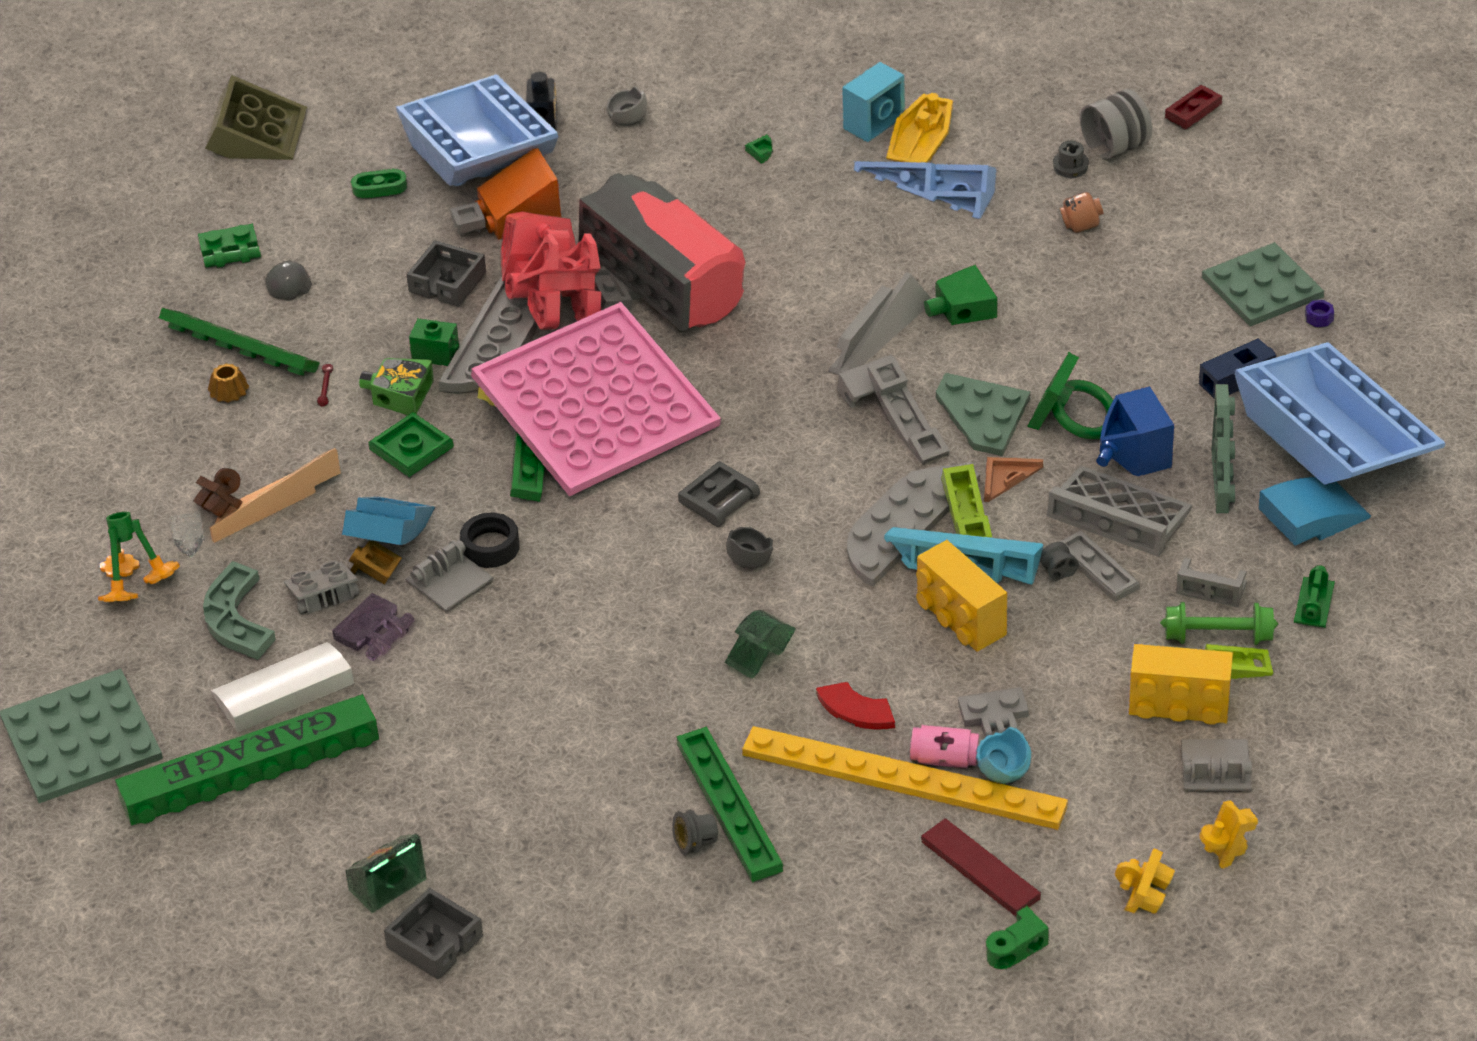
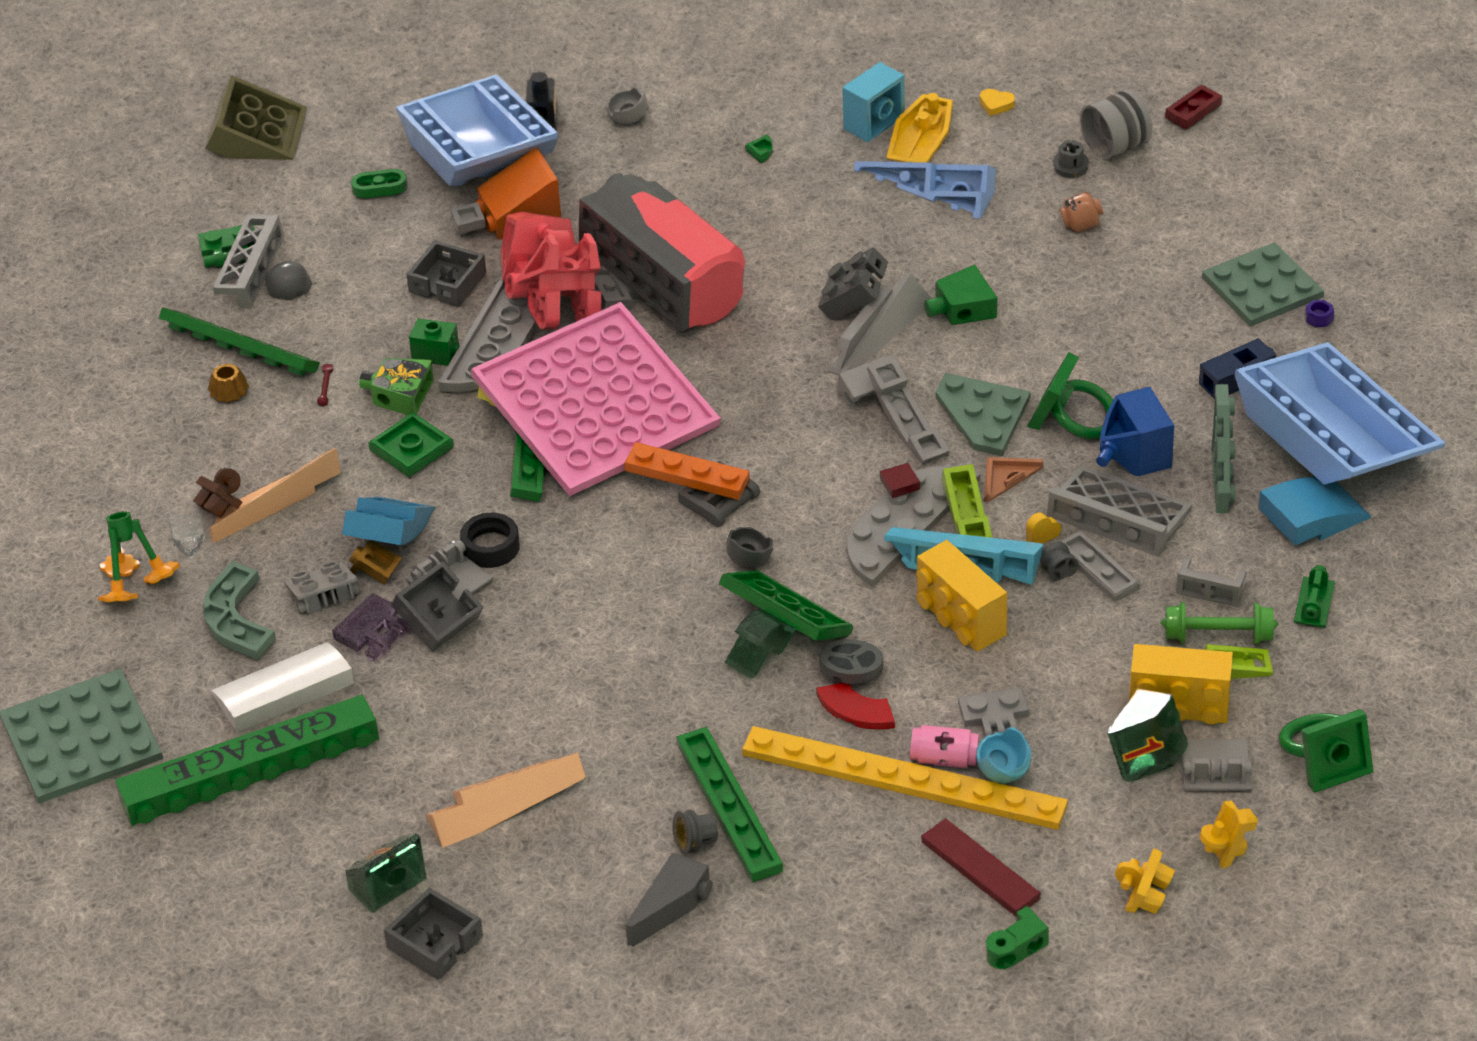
(258, 258): none -> light grey fence
(436, 588): none -> dark grey piece
(502, 797): none -> light nougat wedge
(670, 896): none -> dark grey slope
(687, 470): none -> orange plate
(786, 605): none -> green tile
(848, 284): none -> dark grey piece
(851, 661): none -> dark grey tile
(900, 480): none -> dark red tile
(996, 102): none -> yellow tile
(1041, 528): none -> yellow tile
(1147, 735): none -> clear green slope
(1333, 747): none -> green tile

